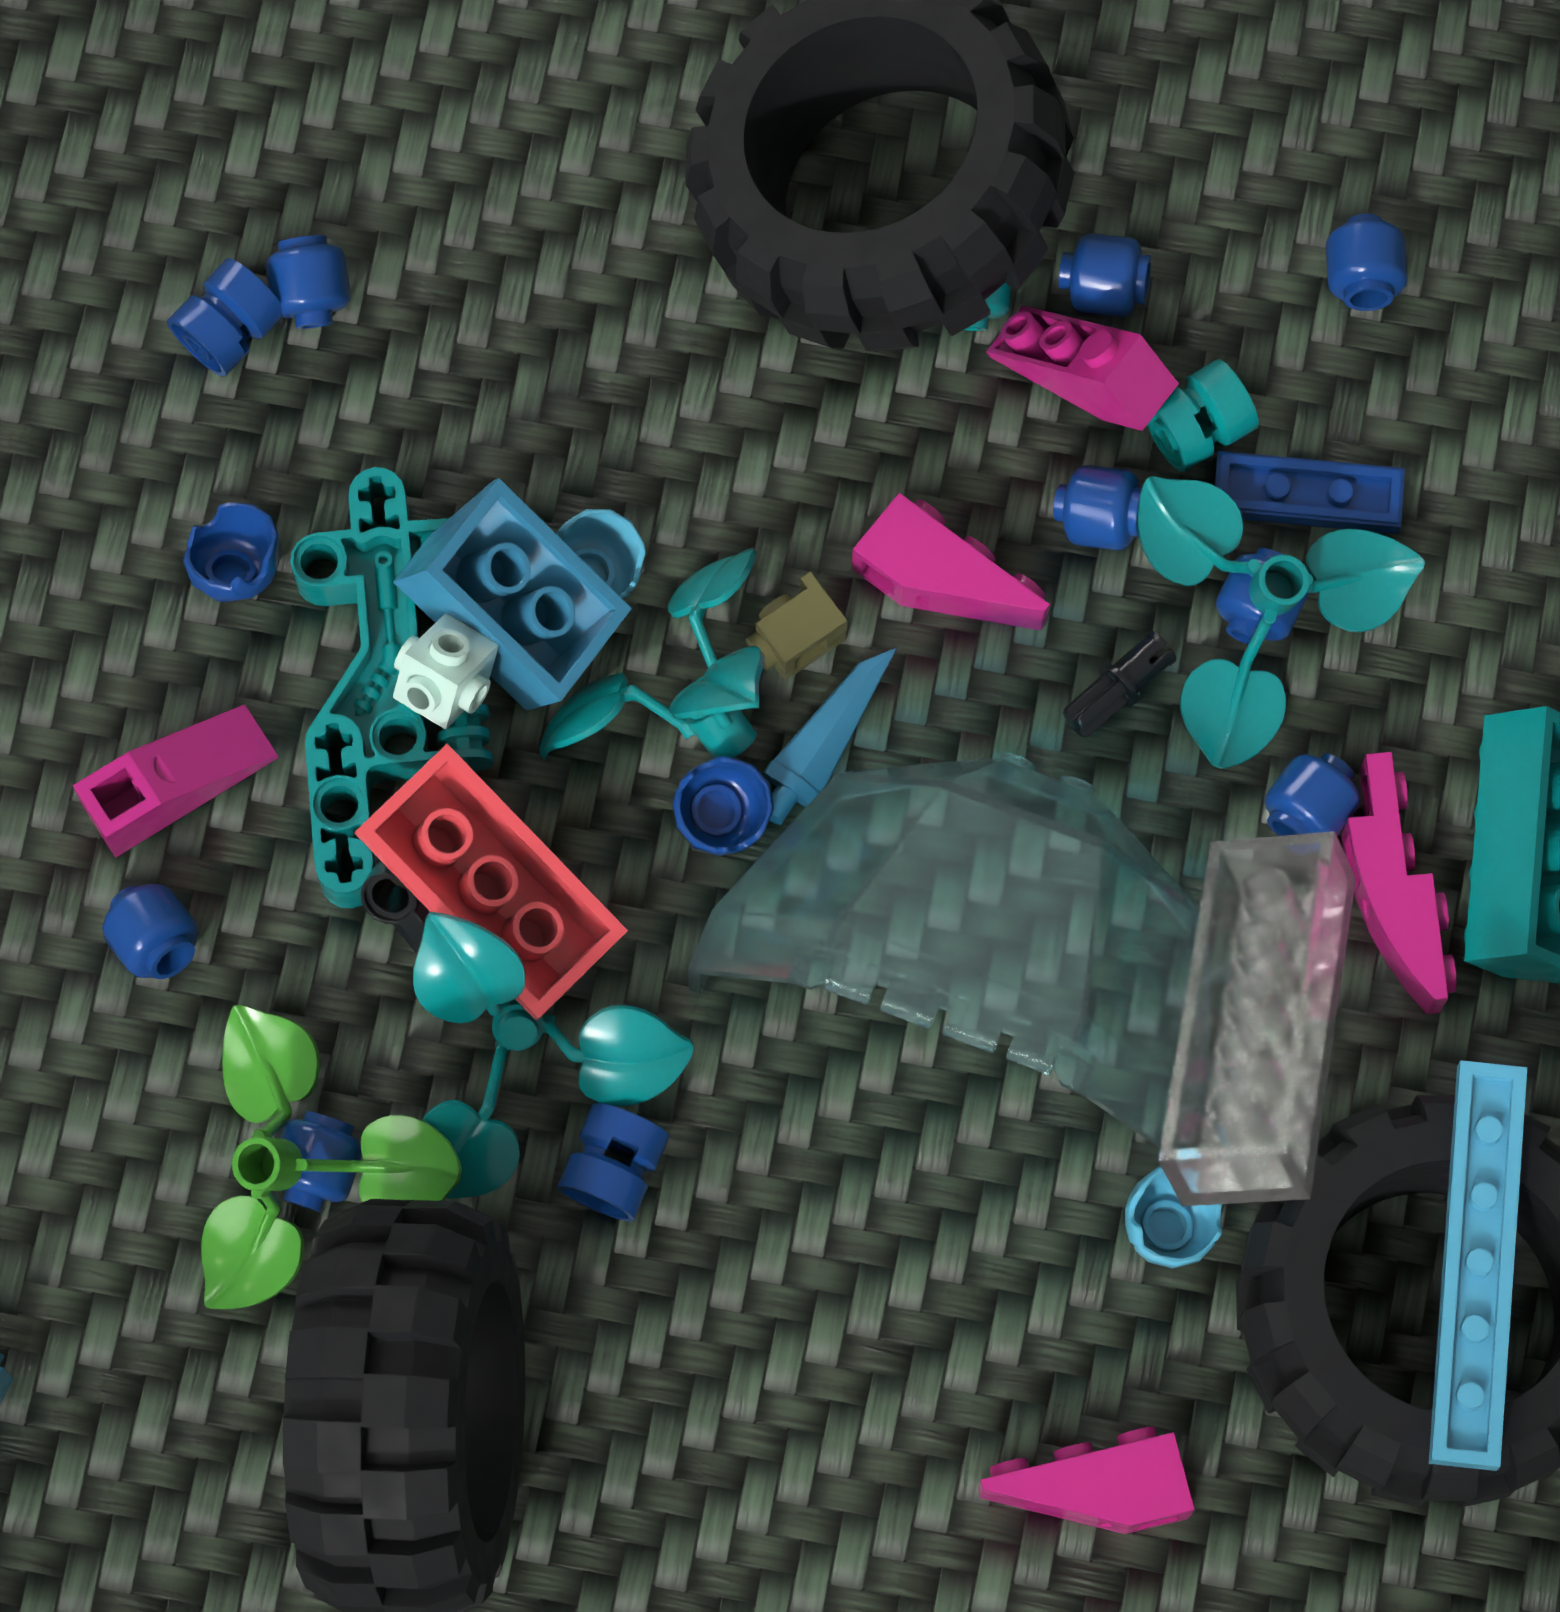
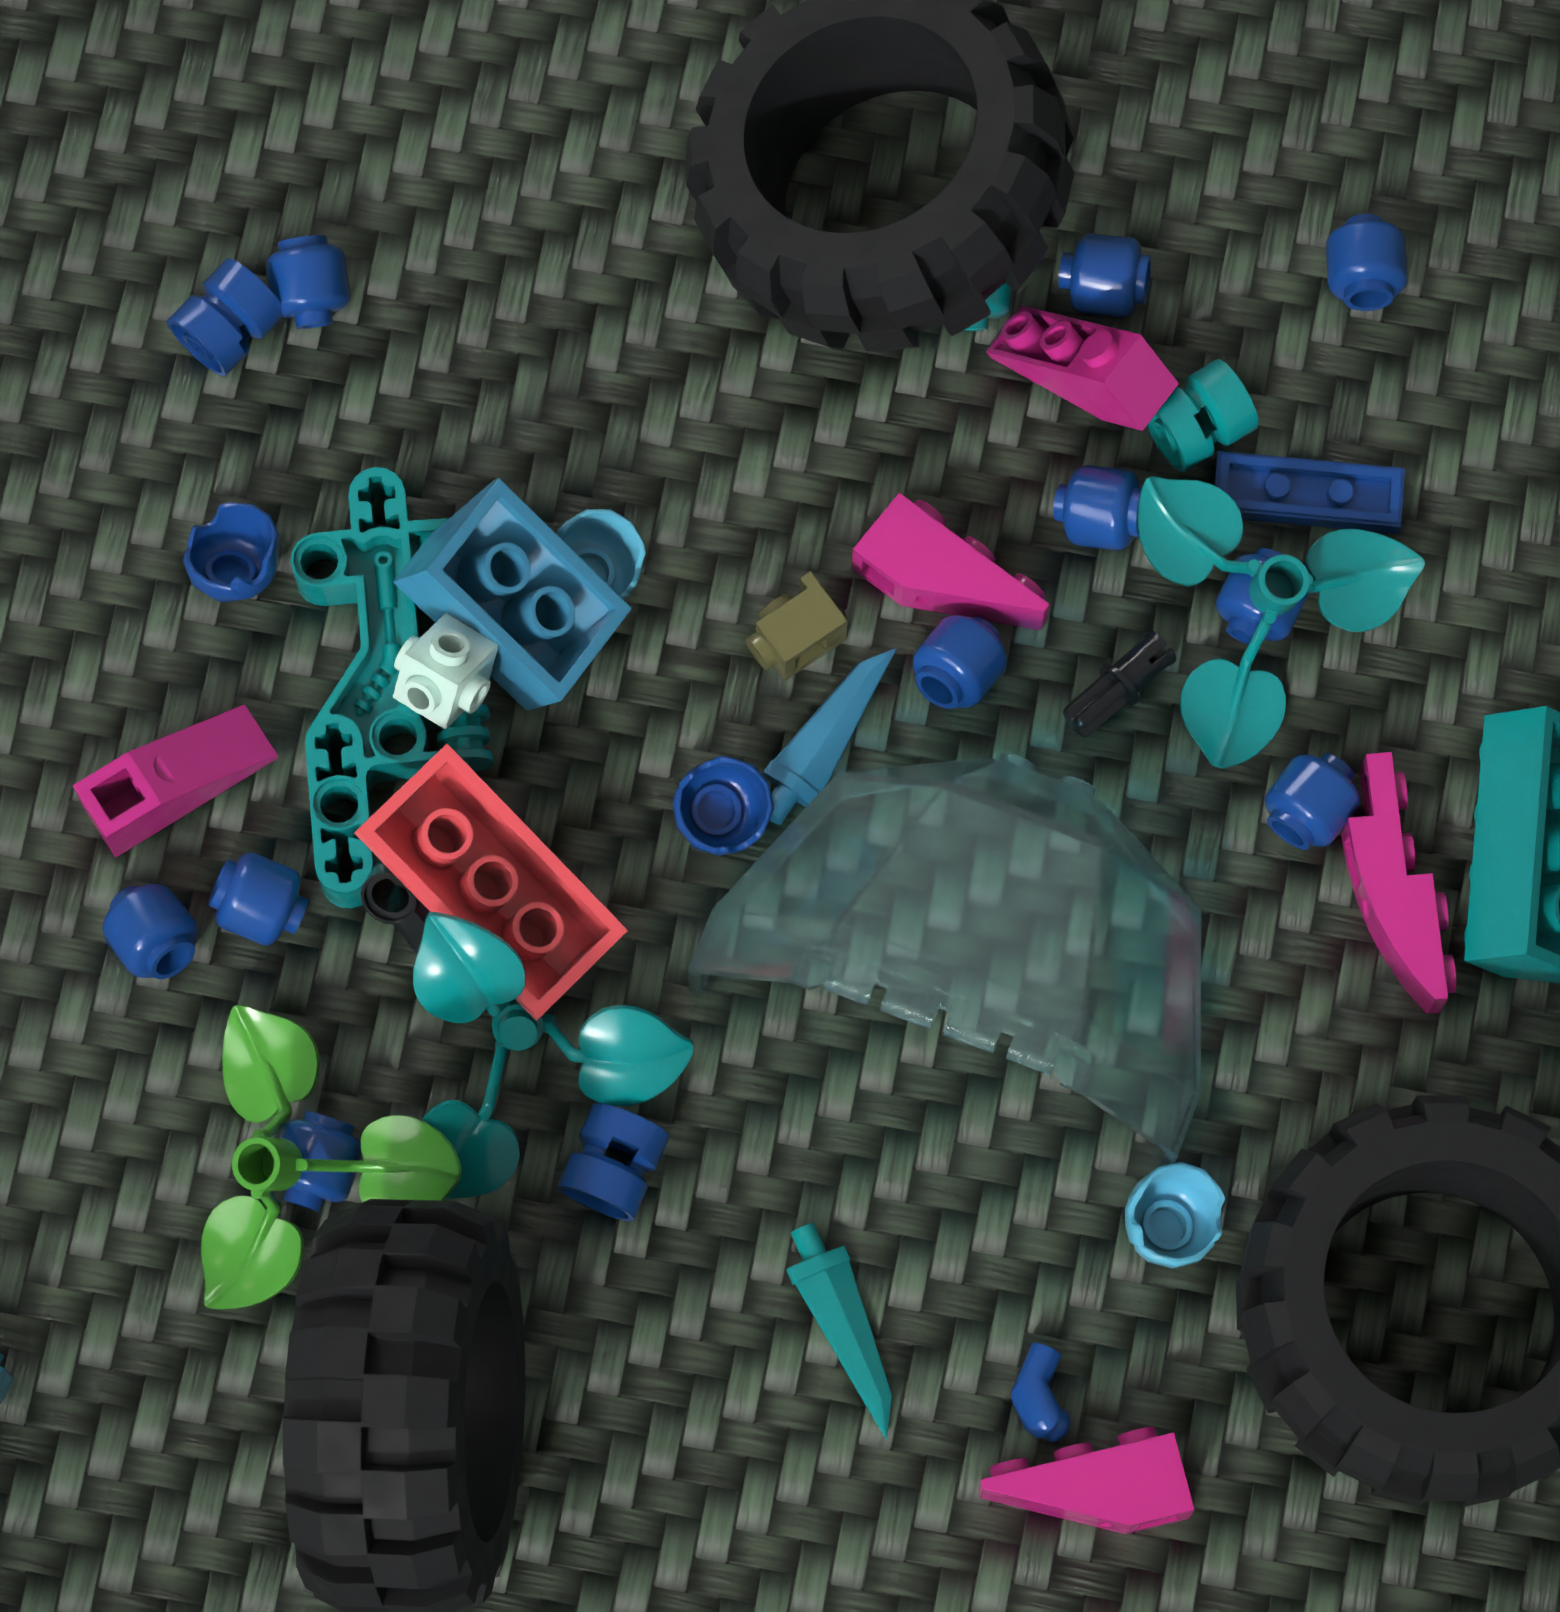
(258, 898): none -> blue head
(703, 708): teal plant -> none
(835, 1302): none -> teal bar
(959, 662): none -> blue head
(1034, 1398): none -> blue arm
(1258, 1021): clear brick -> none
(1478, 1266): medium azure plate -> none

